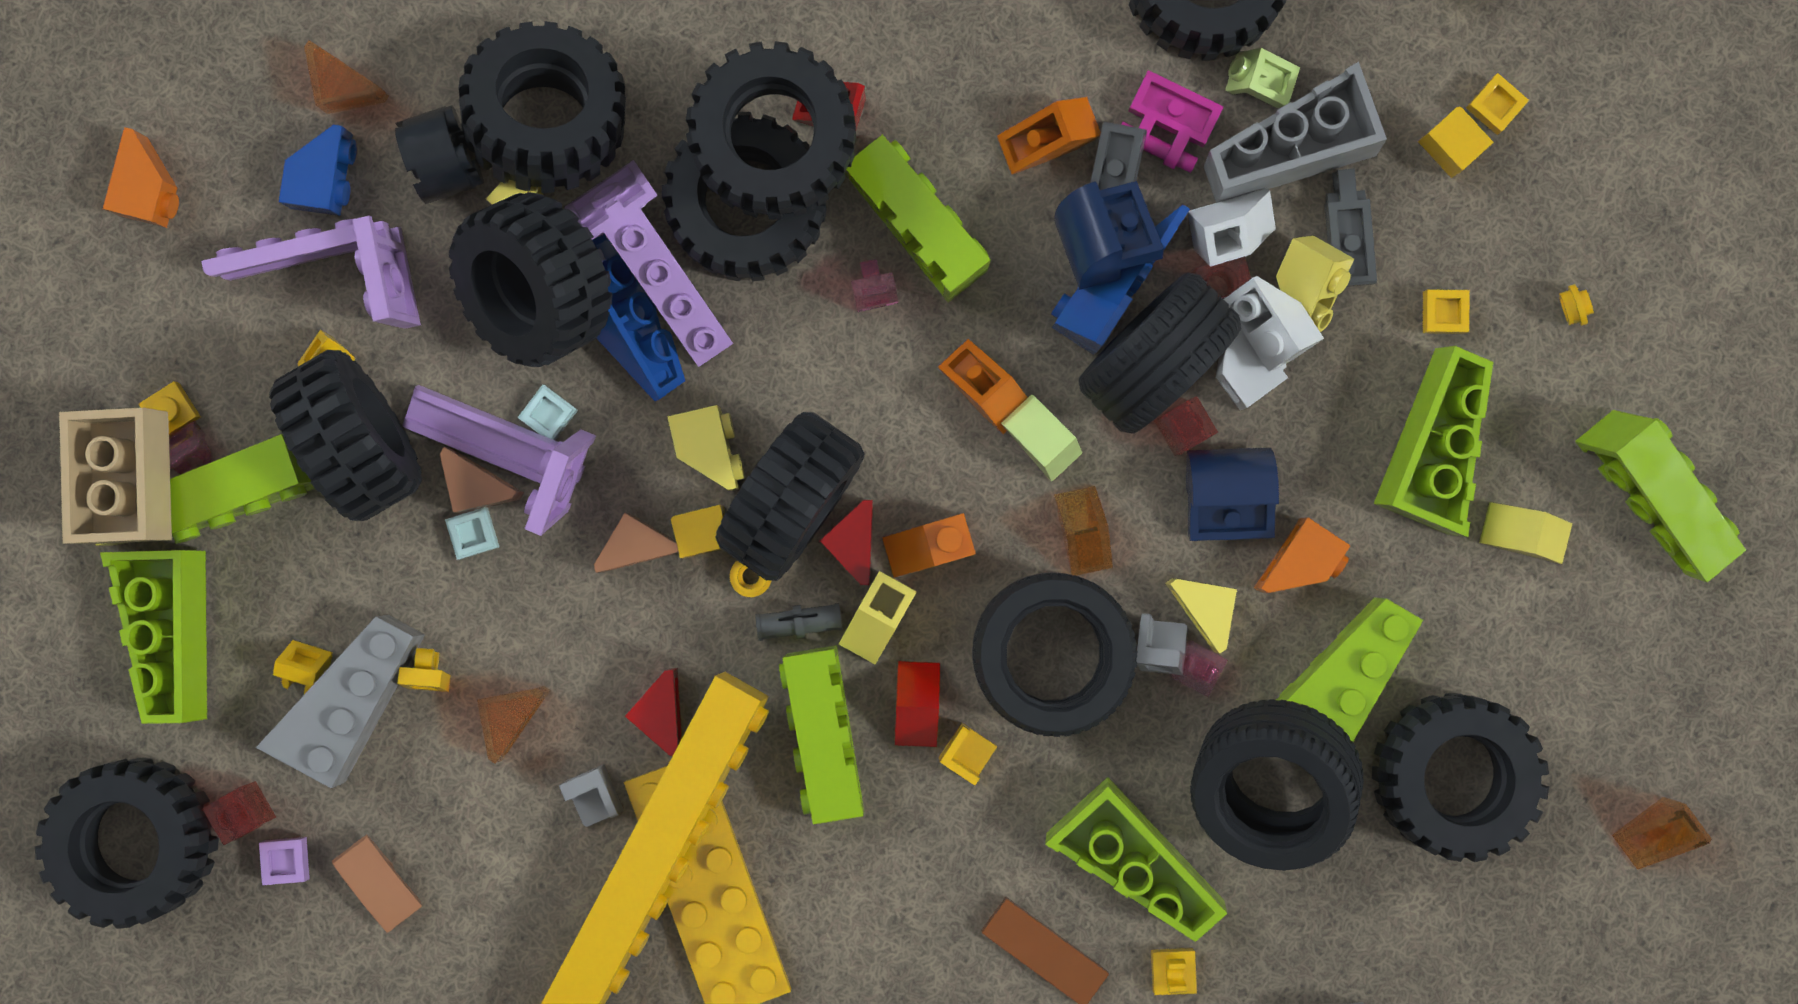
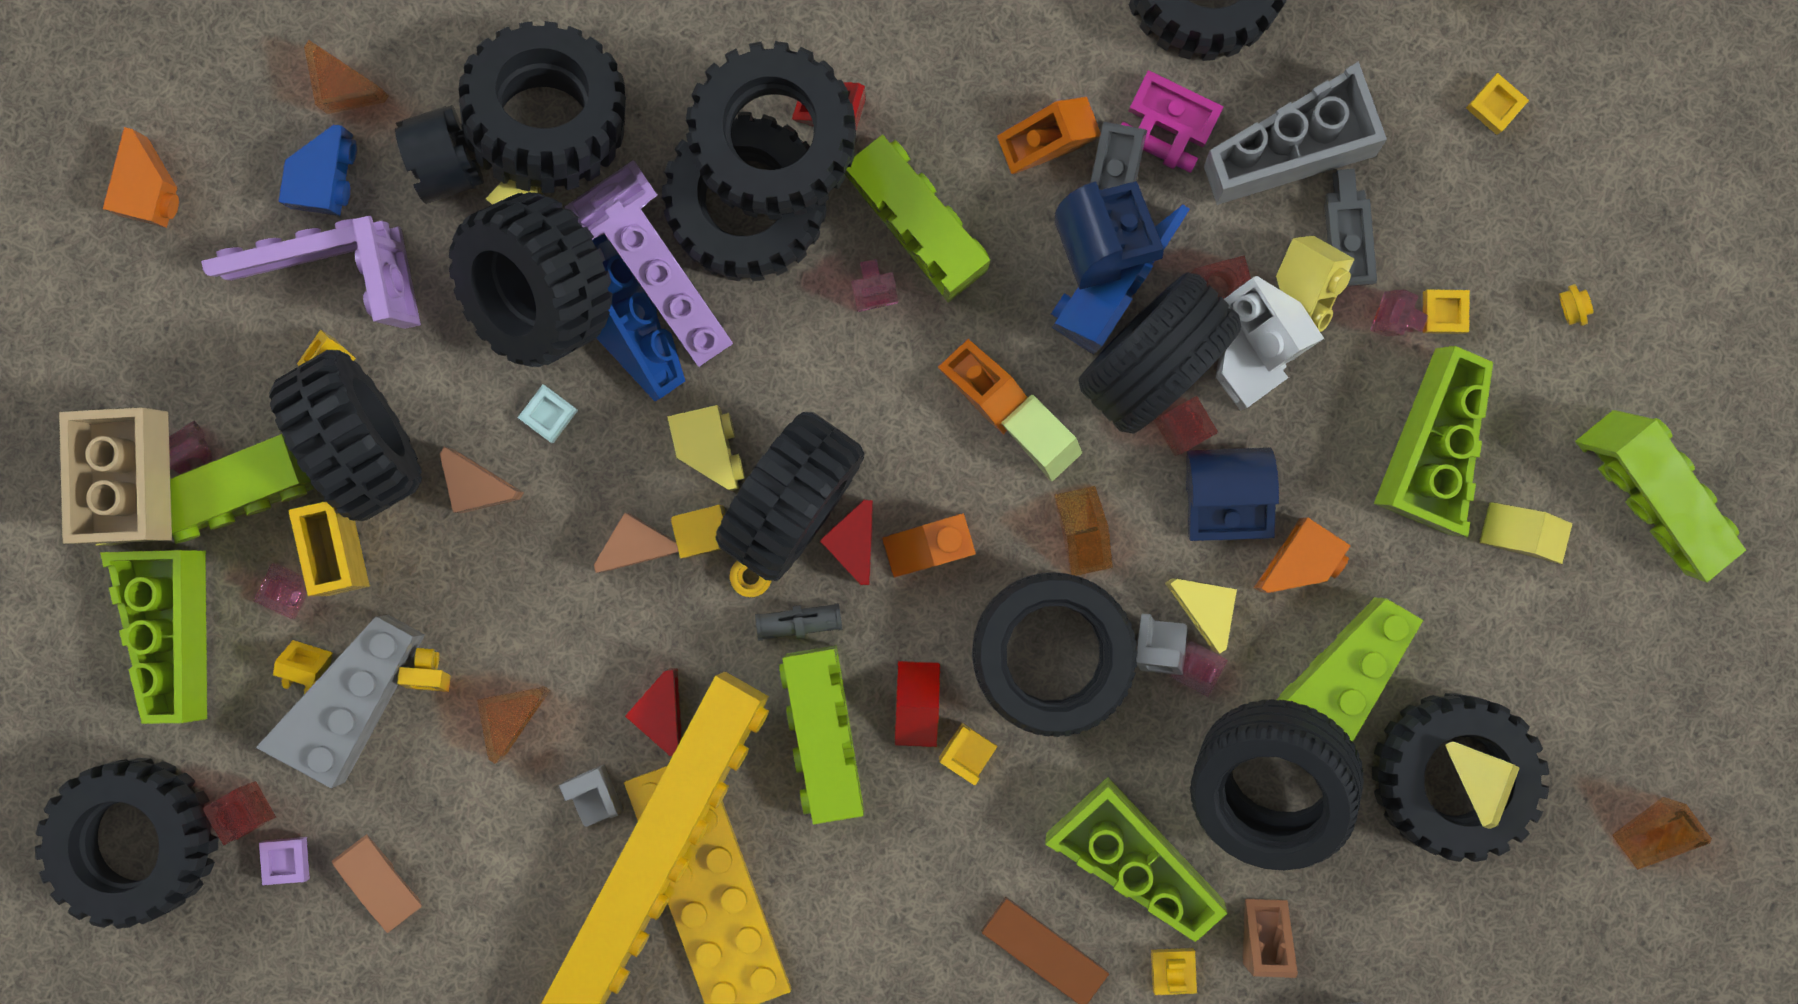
(177, 404): yellow plate -> none
(282, 591): none -> clear pink tile
(328, 550): none -> yellow brick
(472, 533): light aqua tile -> none
(506, 445): lavender bracket -> none
(877, 617): light yellow slope -> none
(1232, 226): white slope -> none
(1262, 76): yellowish green bracket -> none
(1268, 939): none -> nougat slope
(1398, 314): none -> clear pink tile
(1455, 142): yellow panel -> none
(1485, 780): none -> light yellow slope

